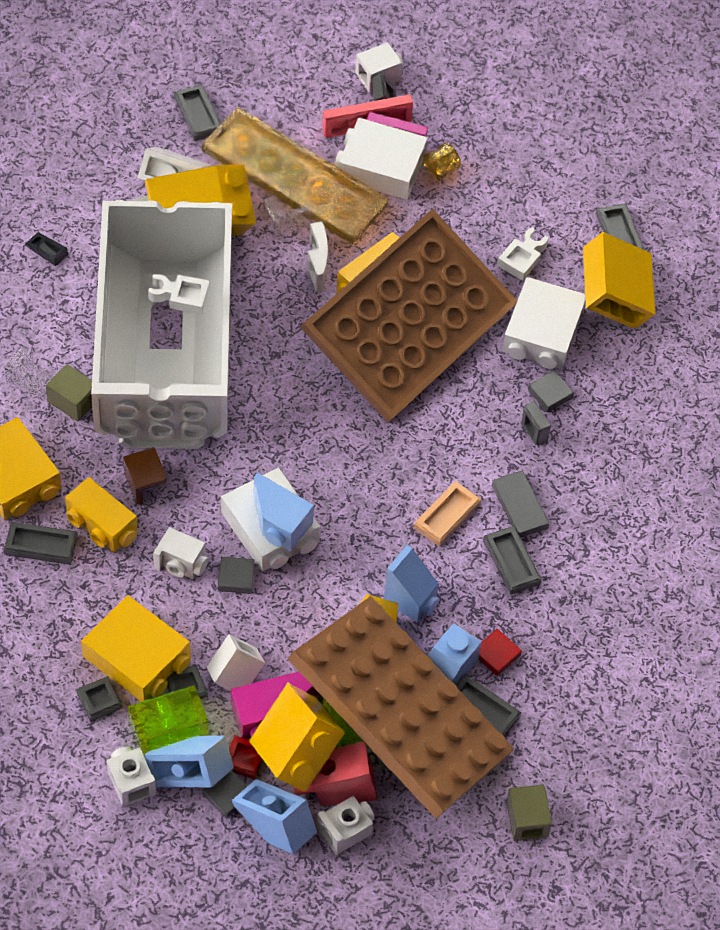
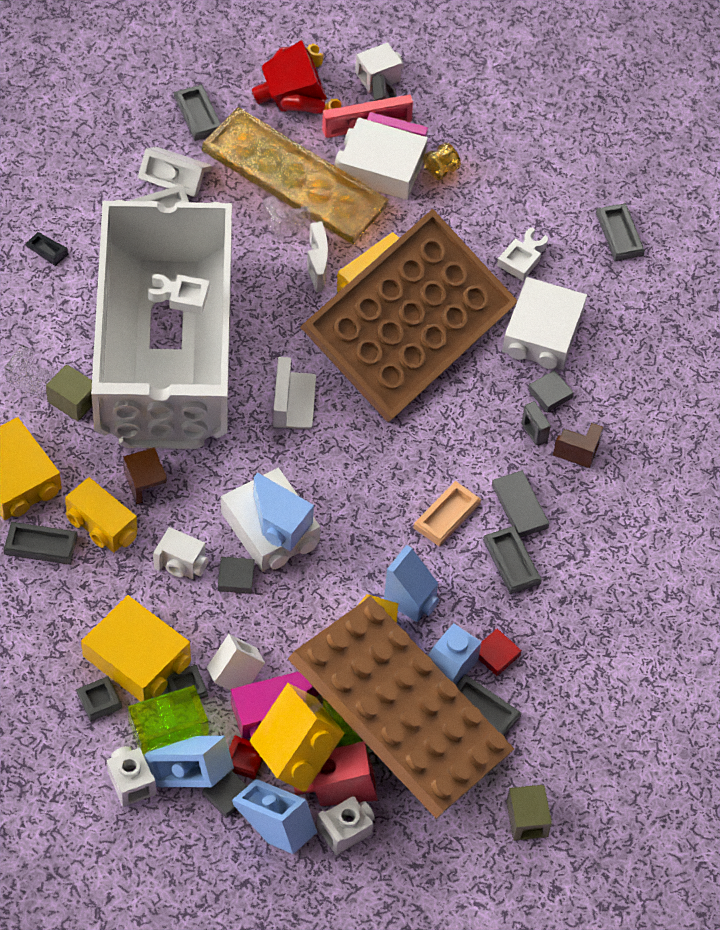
(207, 185): yellow slope -> none
(293, 397): none -> white panel
(294, 80): none -> red torso
(578, 447): none -> reddish brown panel
(618, 280): yellow brick -> none

